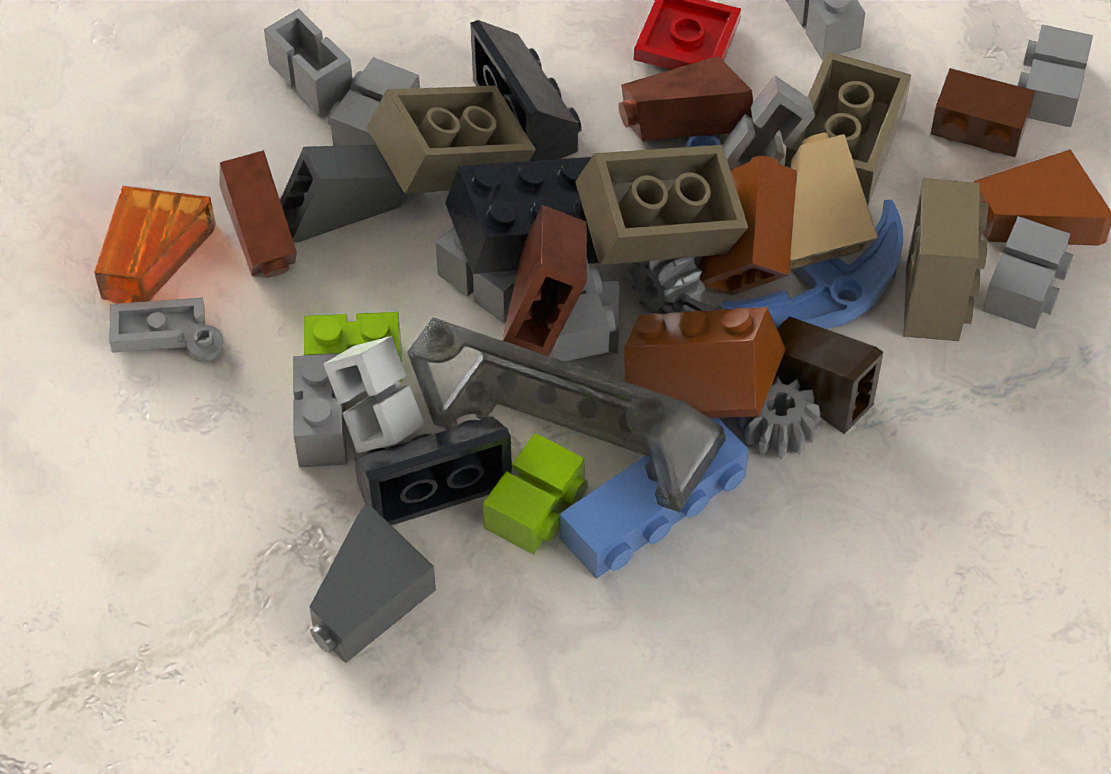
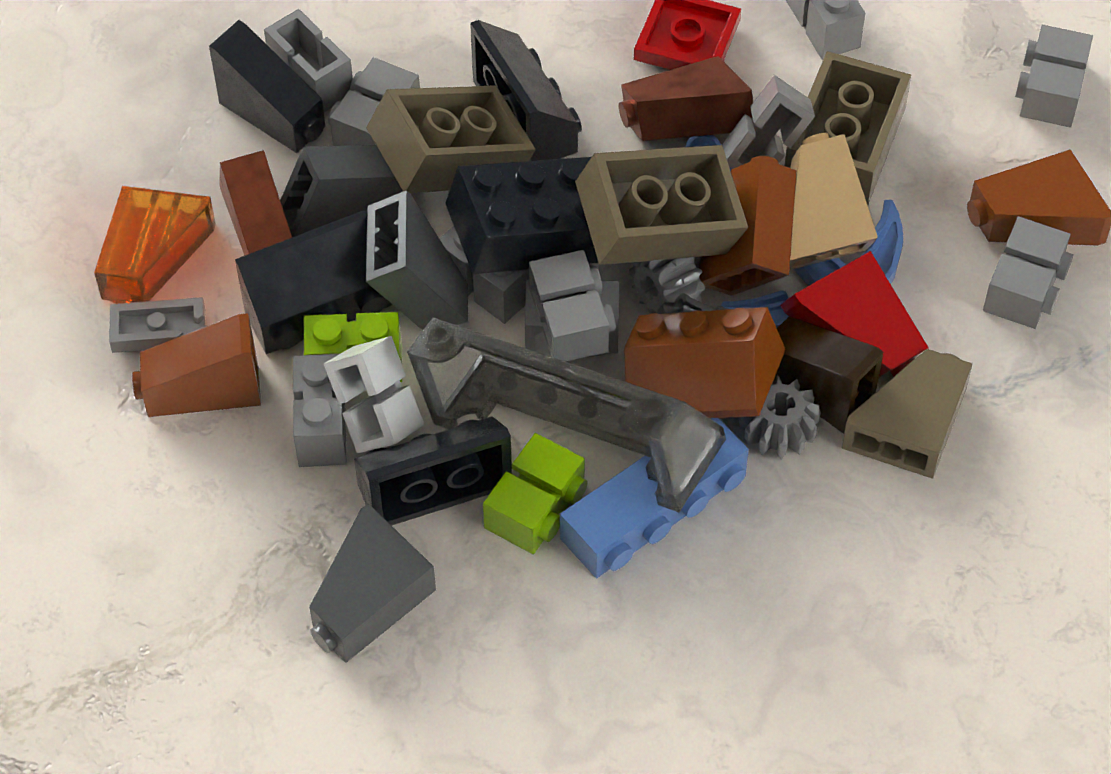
(201, 371): none -> dark orange slope
(264, 88): none -> black slope
(306, 277): none -> black slope
(412, 264): none -> dark grey slope
(547, 280): copper slope -> none
(861, 306): none -> red slope
(911, 414): none -> dark tan slope
(944, 259): dark tan brick -> none
(982, 112): reddish brown brick -> none

